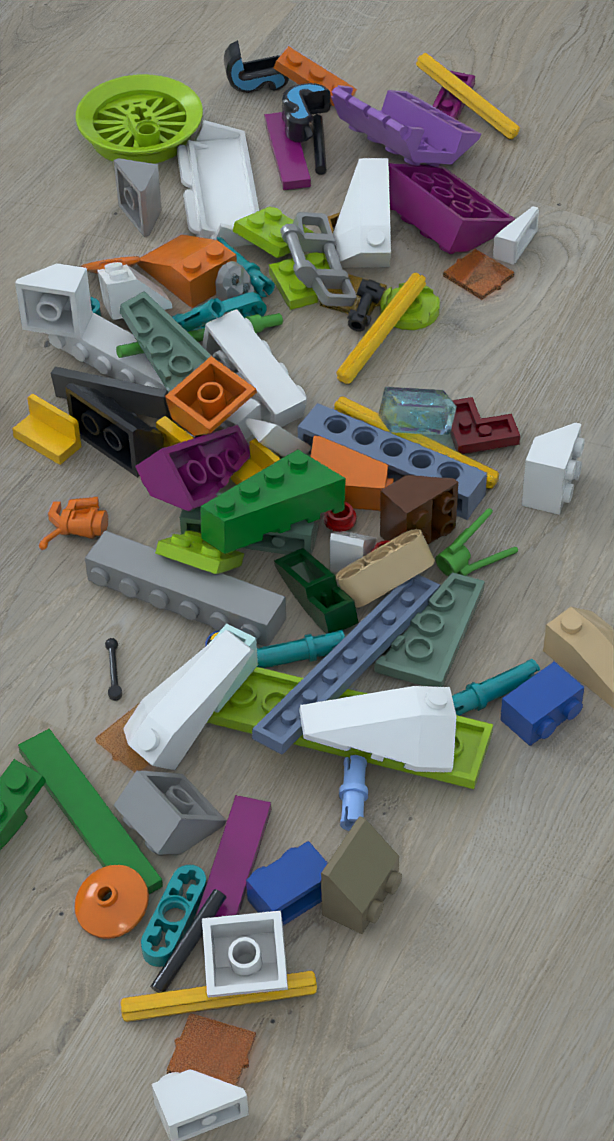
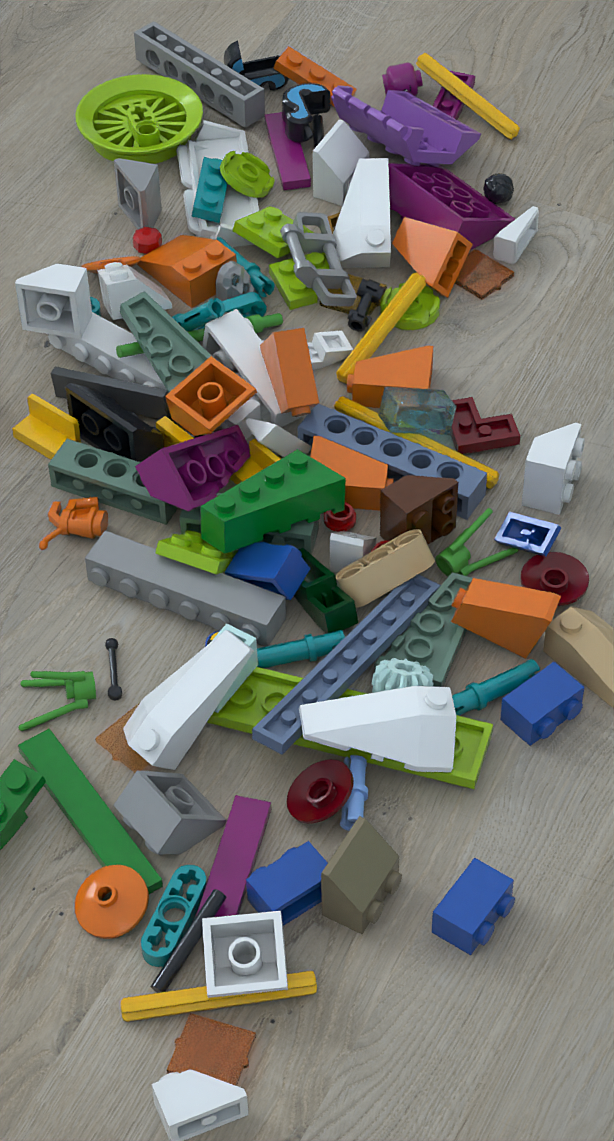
(77, 685): none -> bright green plant
(104, 474): none -> sand green brick
(147, 239): none -> red tile
(206, 76): none -> light grey brick
(210, 191): none -> teal plate
(247, 174): none -> lime tile
(270, 567): none -> blue piece
(290, 371): none -> orange slope
(320, 791): none -> dark red dish
(328, 348): none -> white slope
(336, 162): none -> white slope
(400, 369): none -> orange slope
(400, 674): none -> light aqua gear
(402, 78): none -> magenta head
(432, 252): none -> orange slope
(473, 906): none -> blue piece
(498, 188): none -> black piece
(505, 613): none -> orange slope
(527, 534): none -> blue slope
(556, 574): none -> dark red dish

